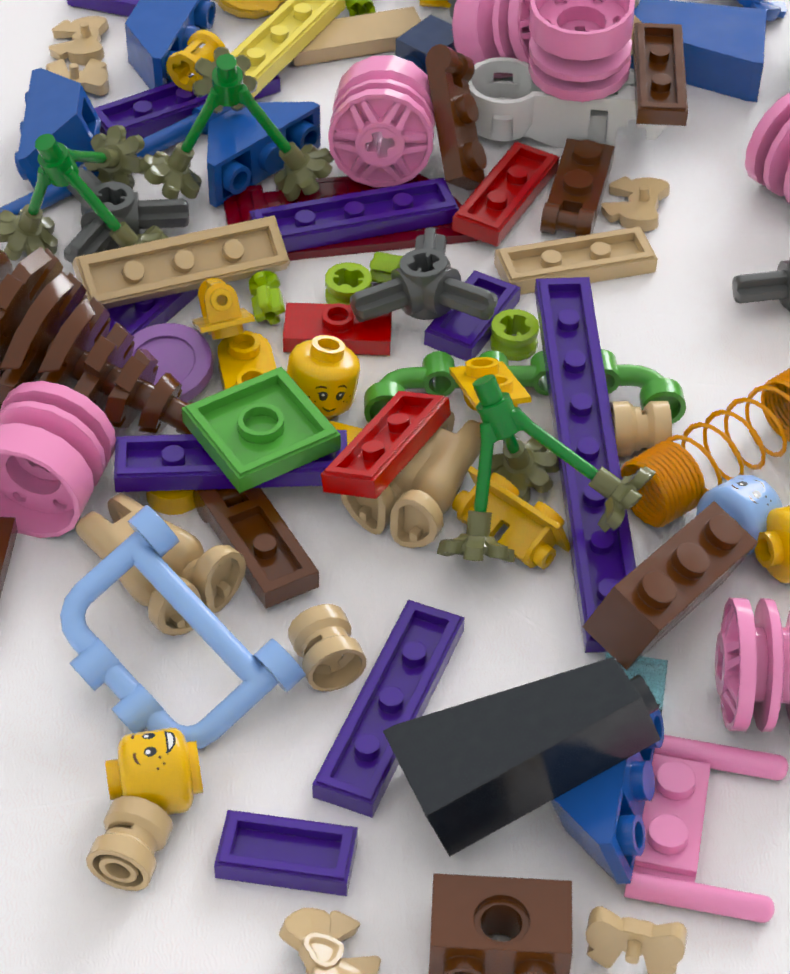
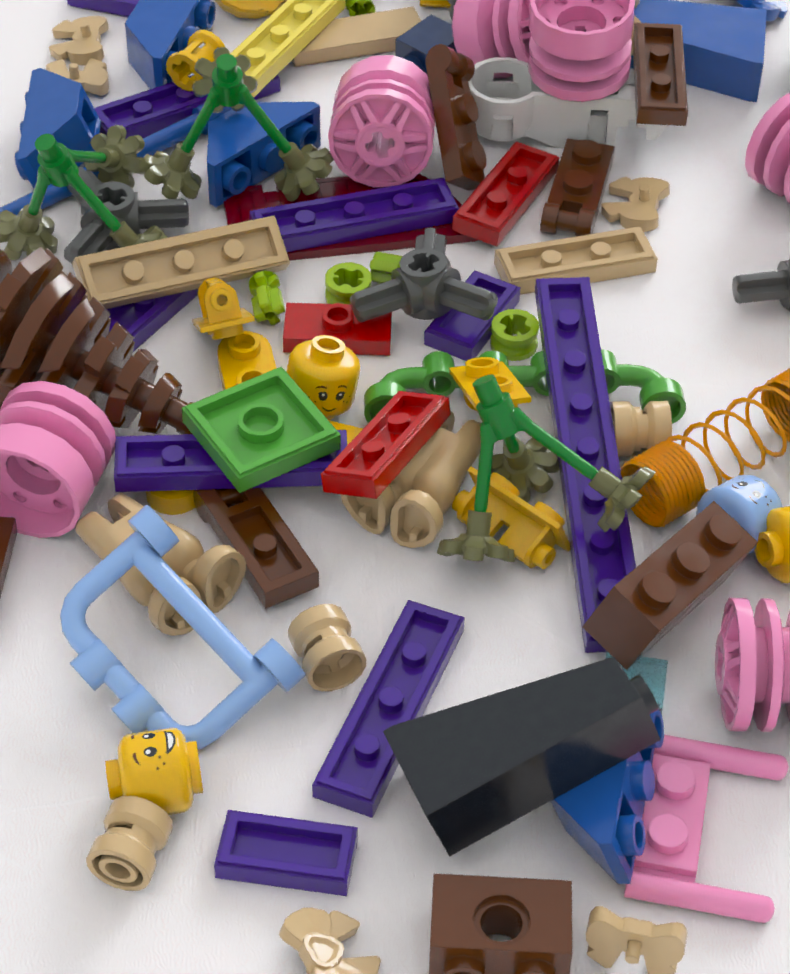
(178, 352): medium lavender piece -> none

